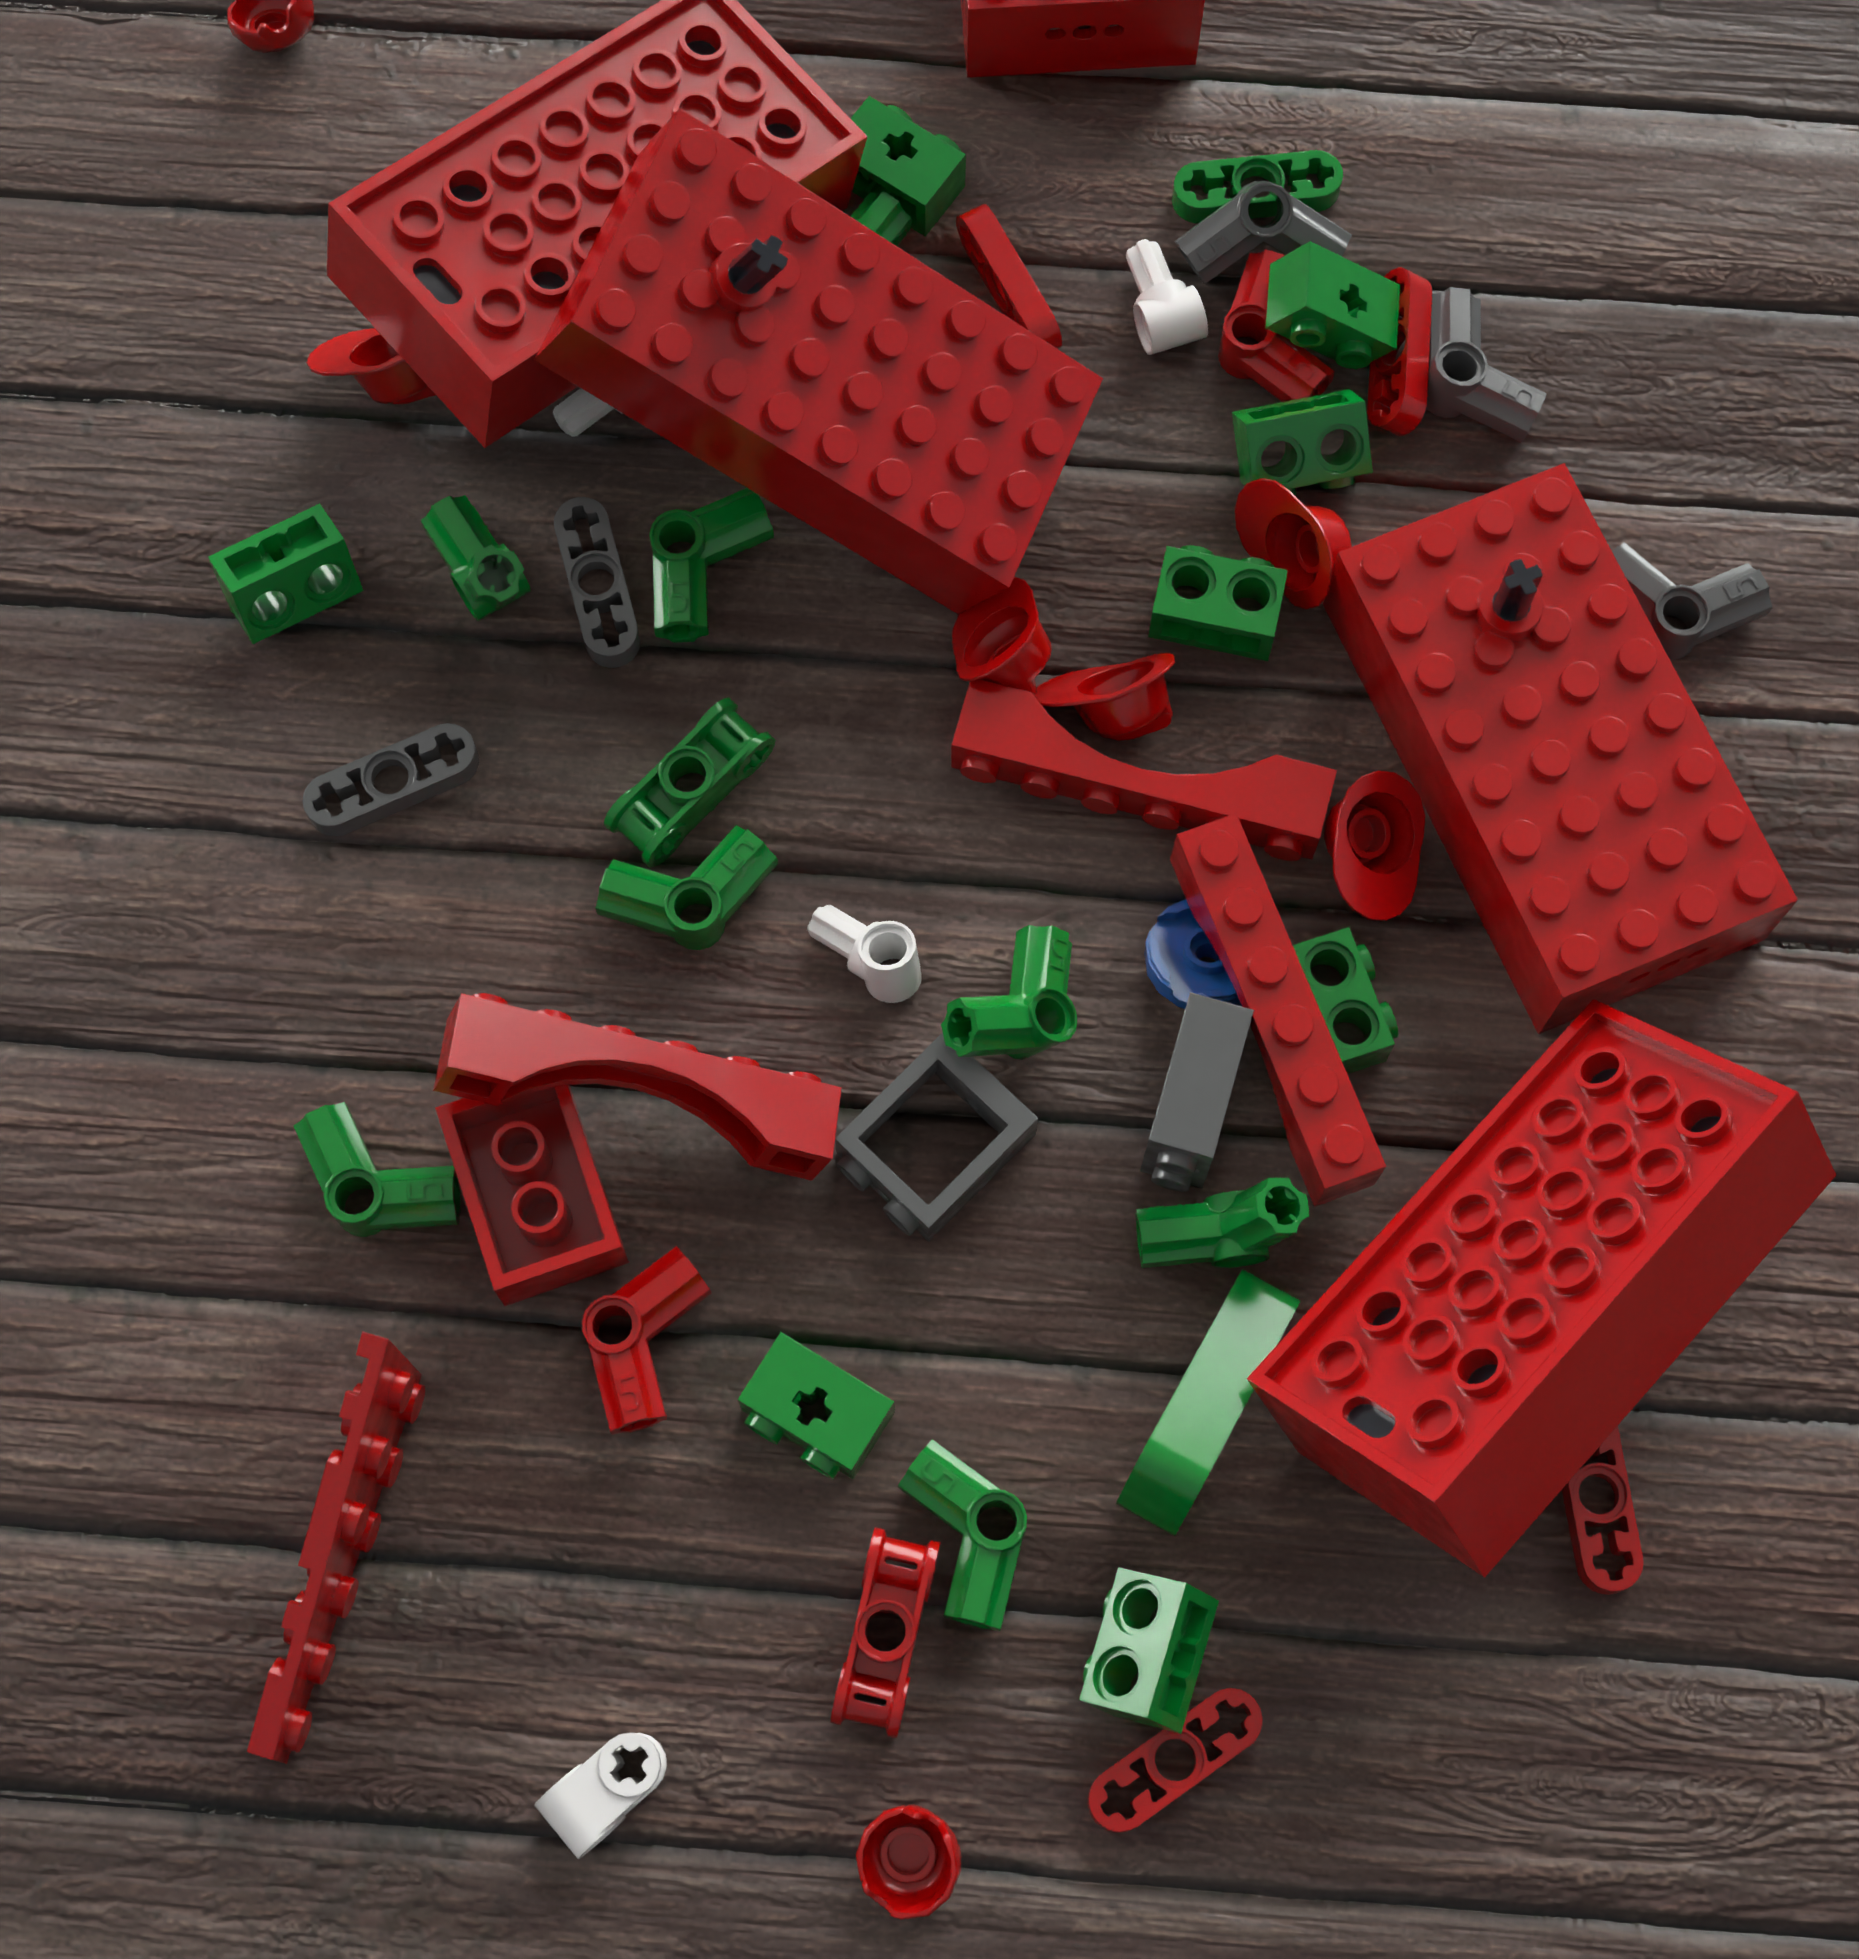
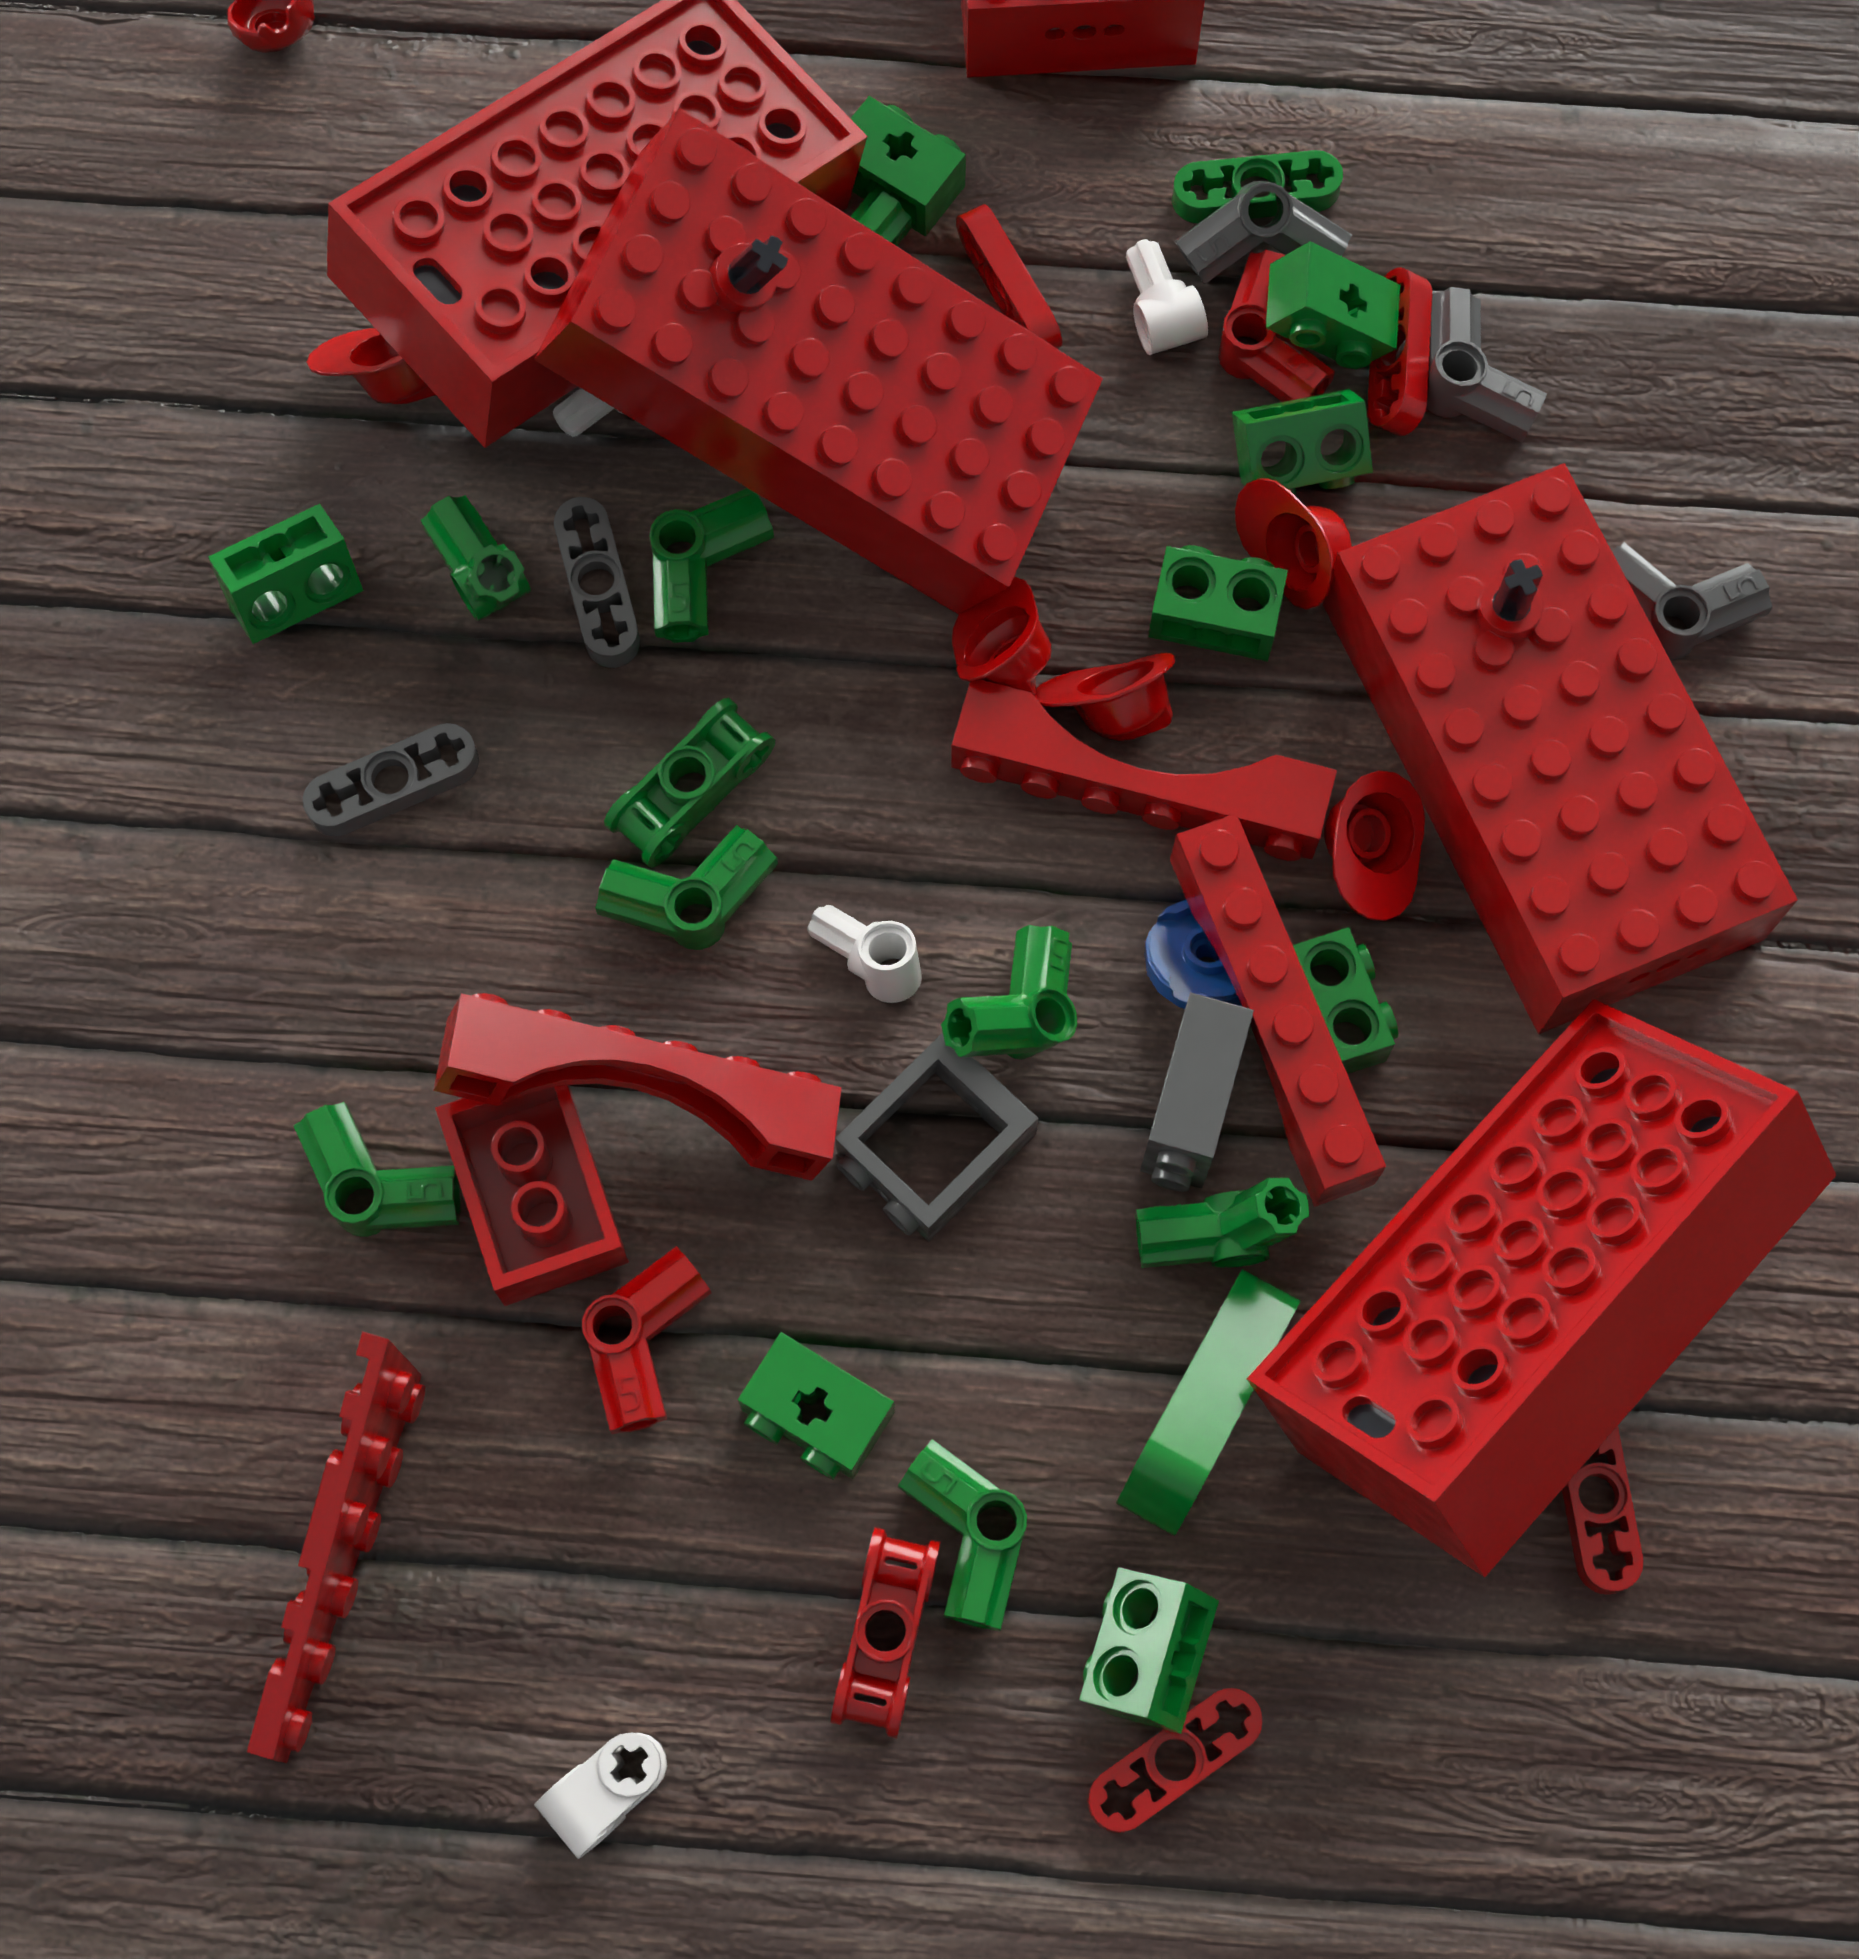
(908, 1861): red hair -> none

